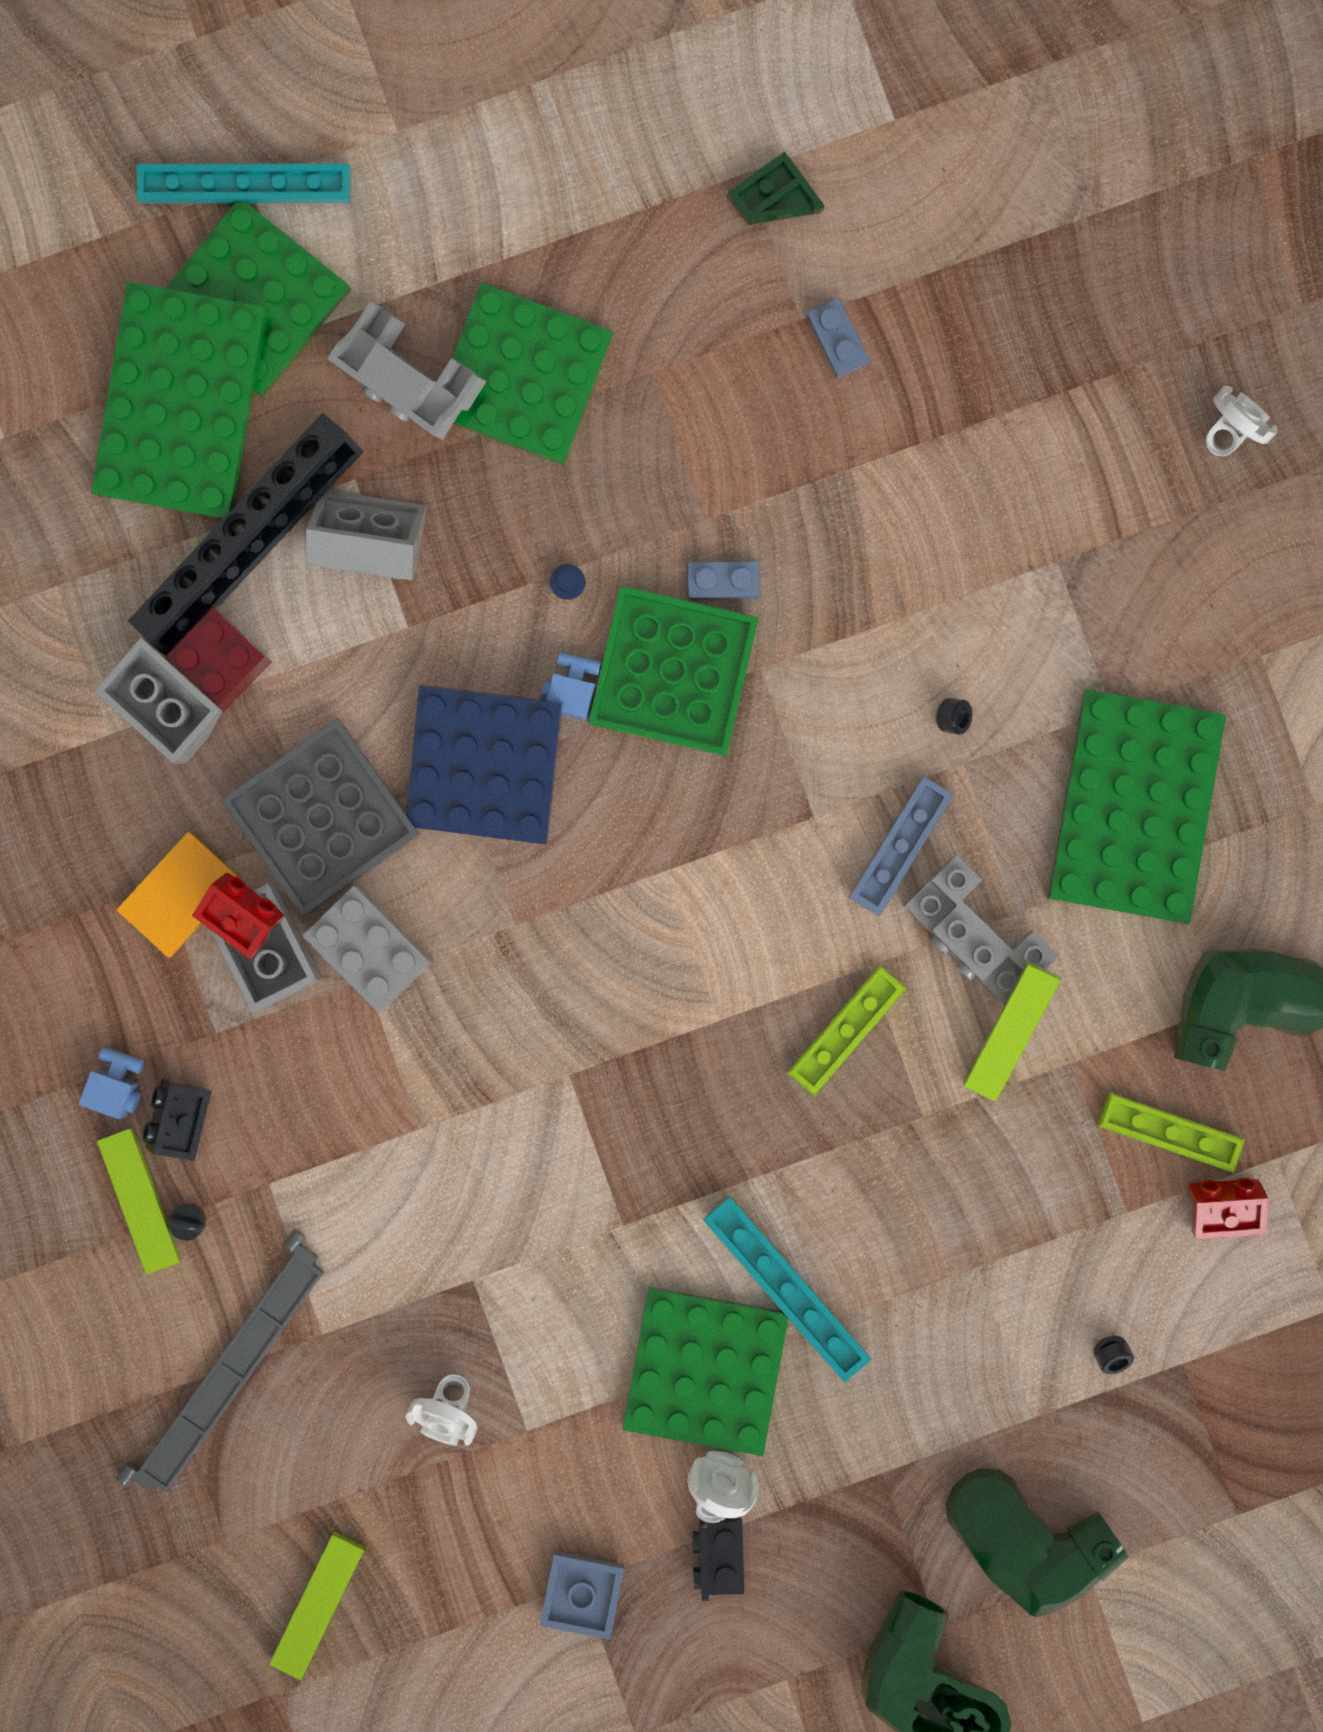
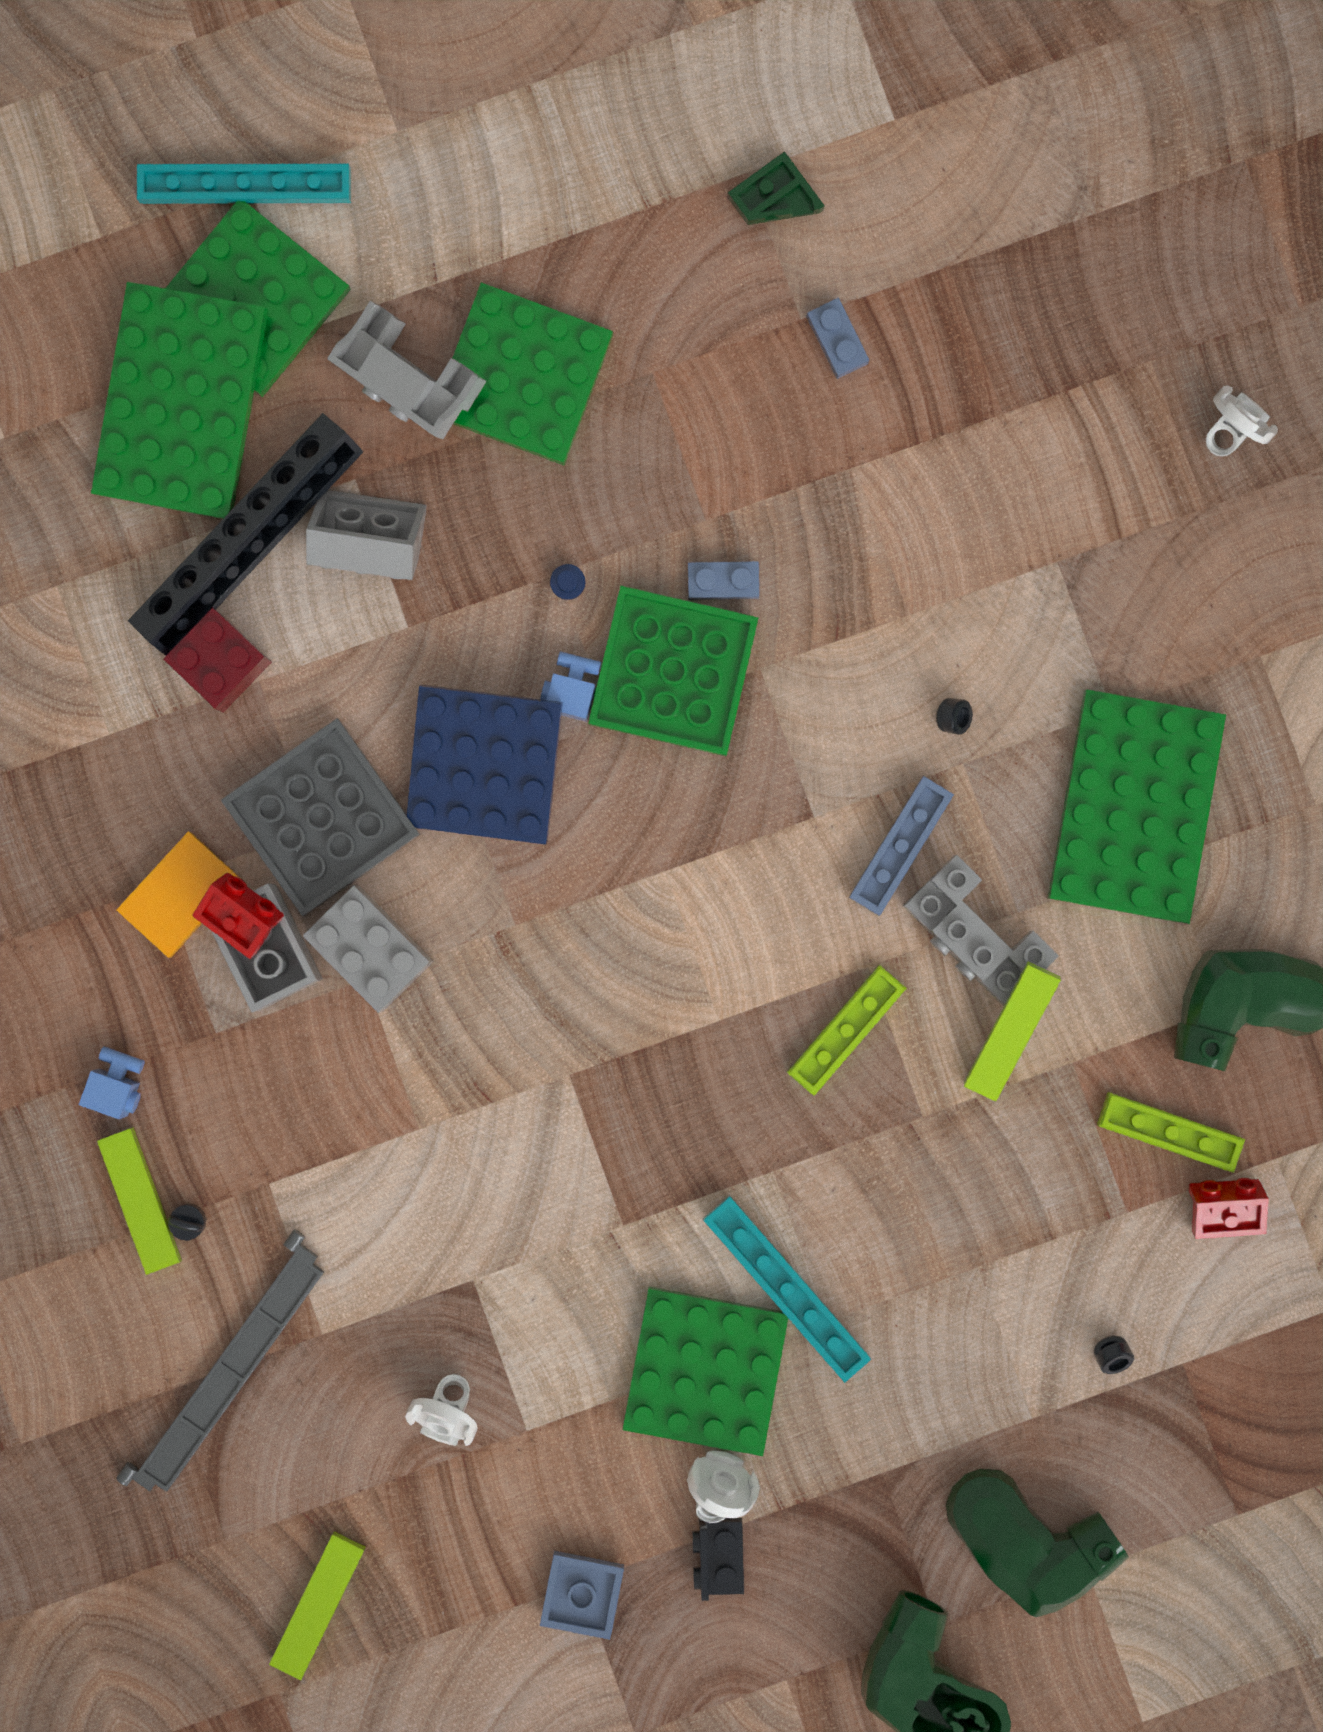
(160, 702): light grey slope -> none
(176, 1120): black bracket -> none

